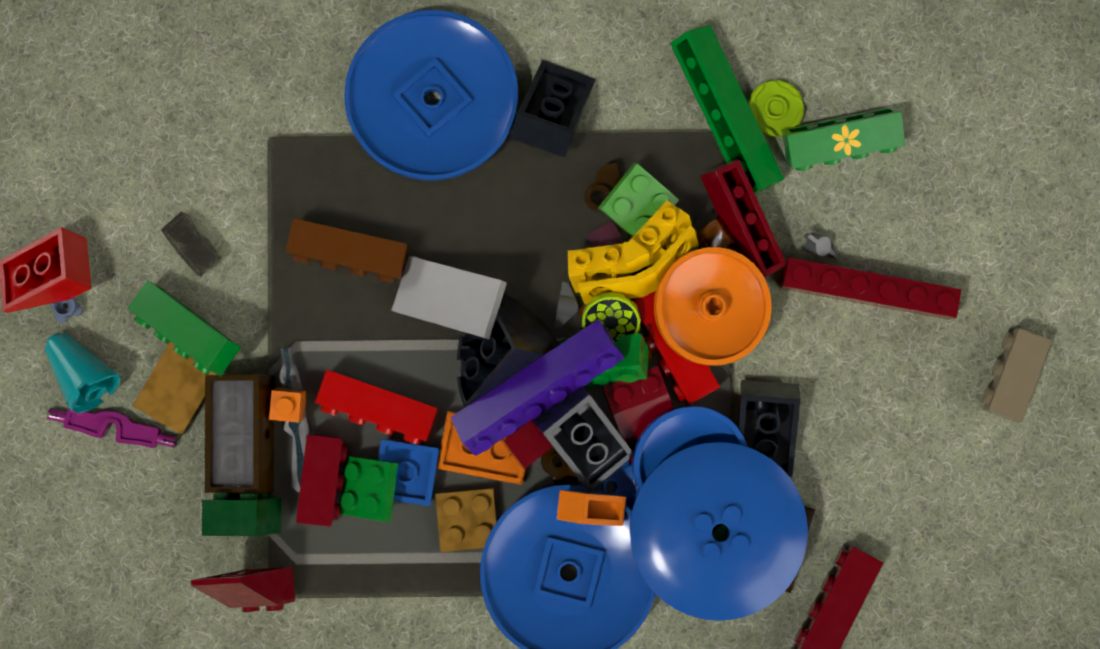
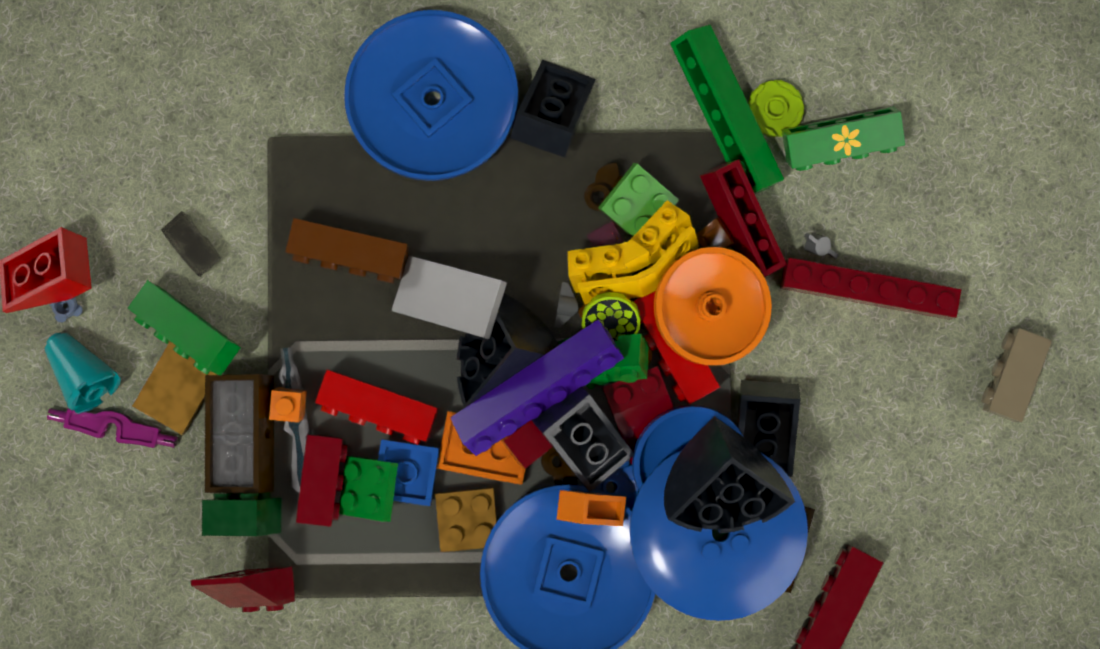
(723, 483): none -> black brick

